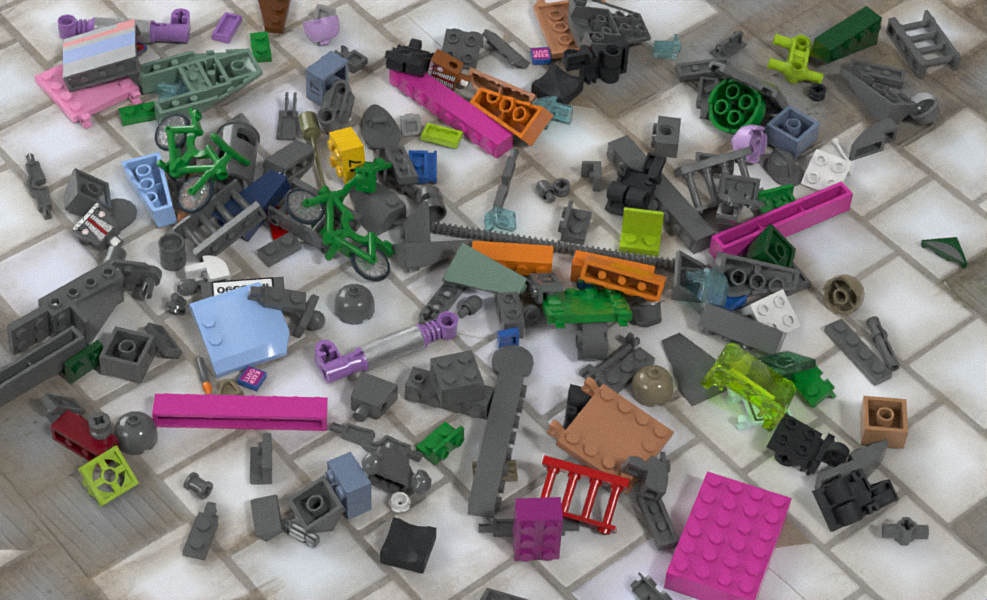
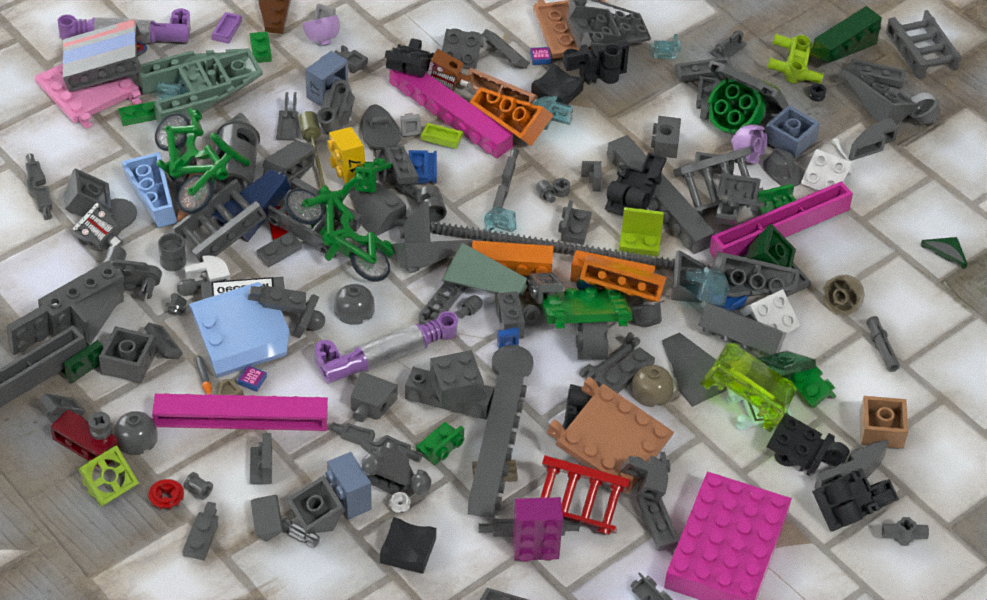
(166, 486): none -> red gear
(858, 352): dark grey plate -> none

